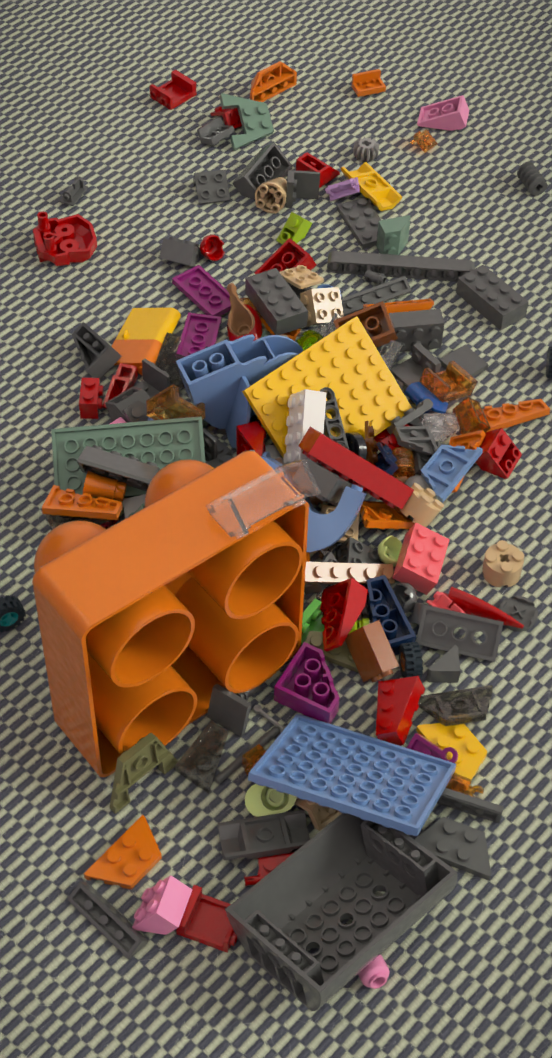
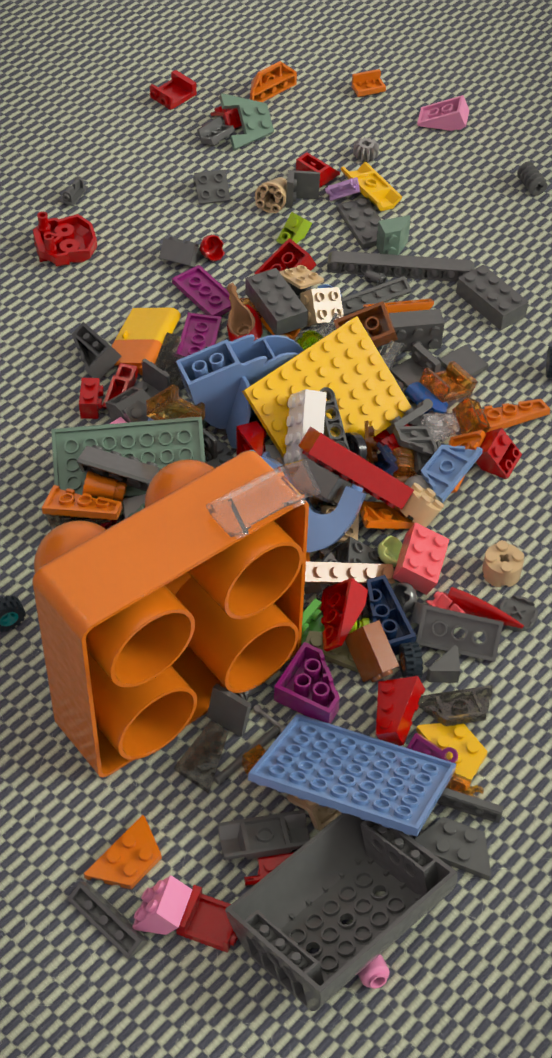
(135, 764): olive wing -> none
(265, 166): dark grey slope -> none
(267, 801): yellowish green piece -> none
(424, 140): clear orange bracket -> none

